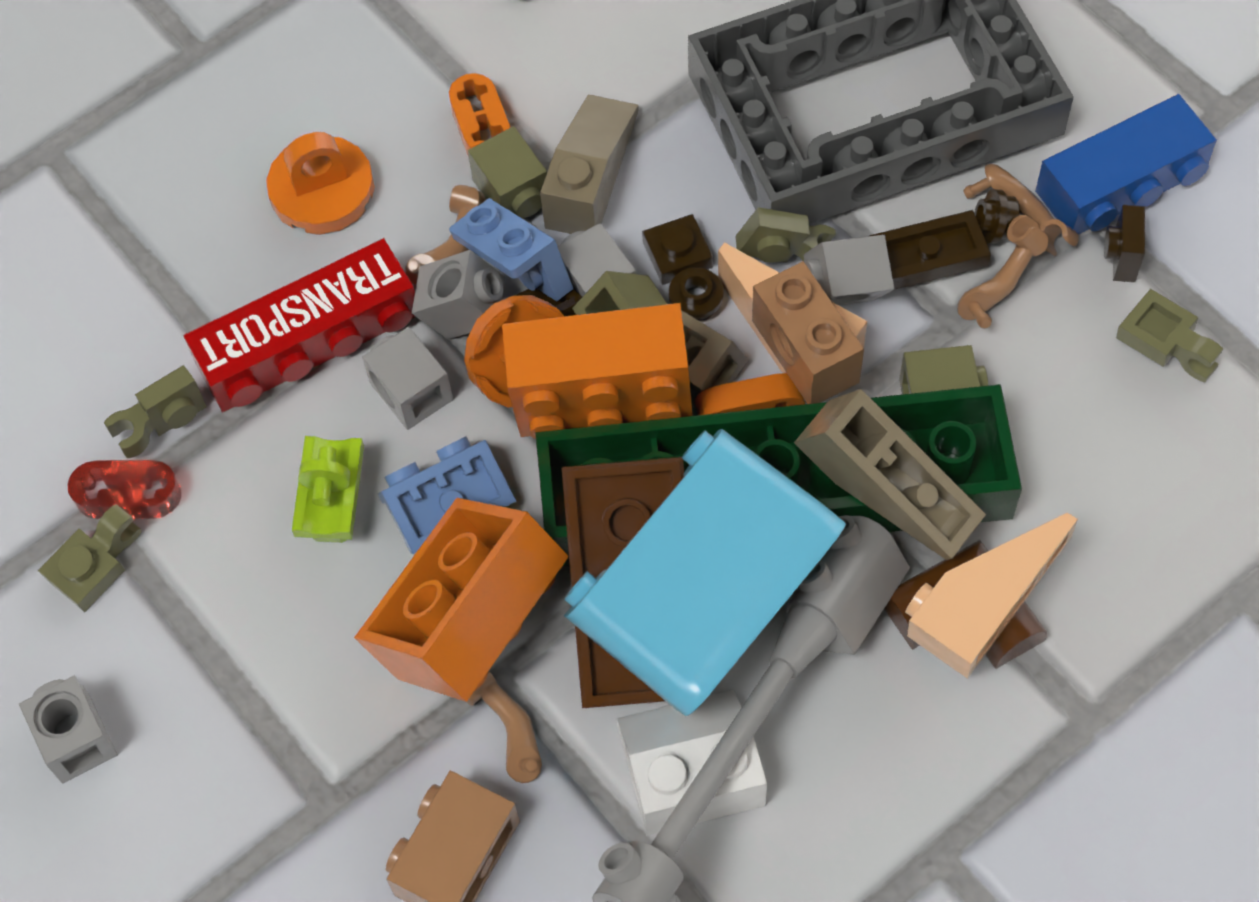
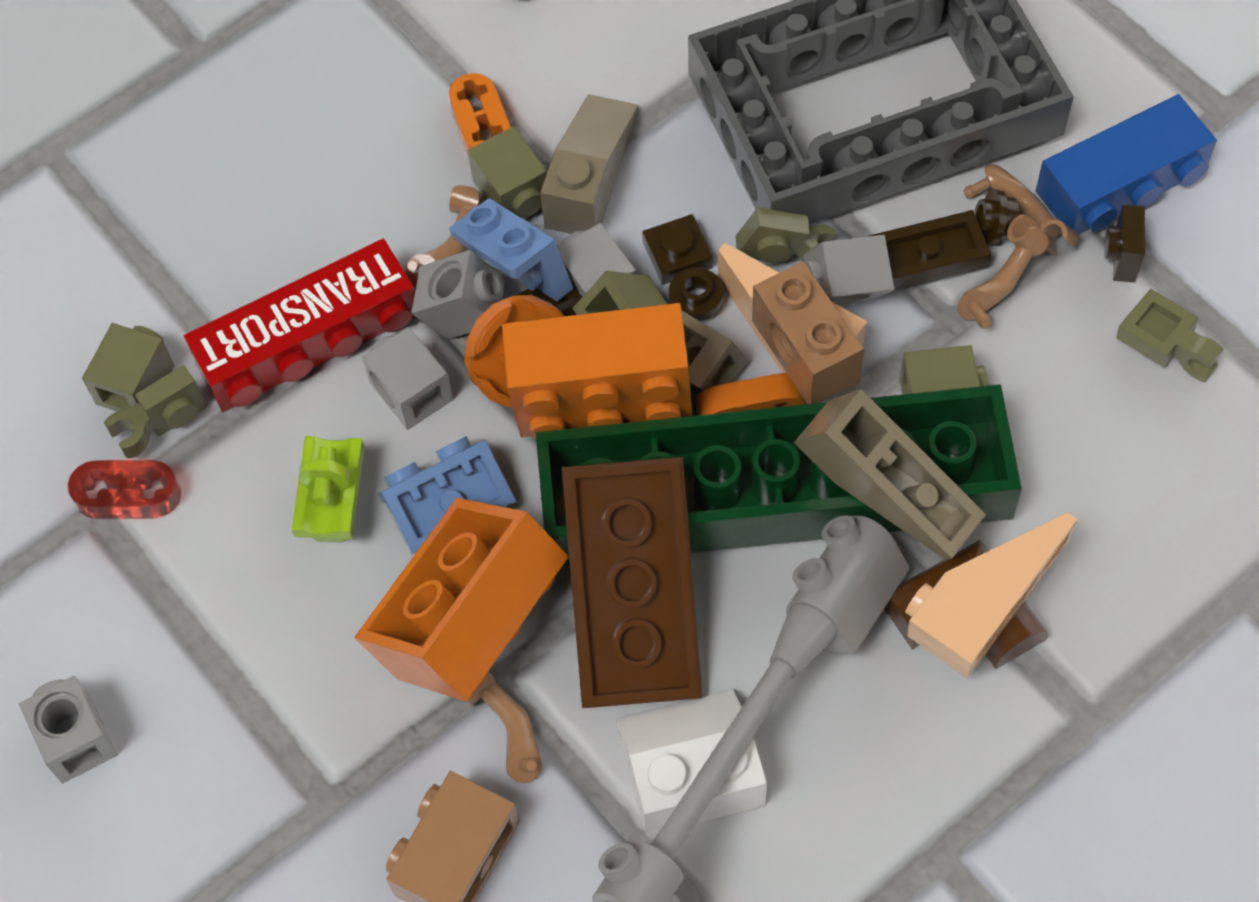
(87, 565): olive plate -> none
(125, 365): none -> olive brick
(320, 183): orange tile -> none
(704, 571): medium azure windscreen -> none

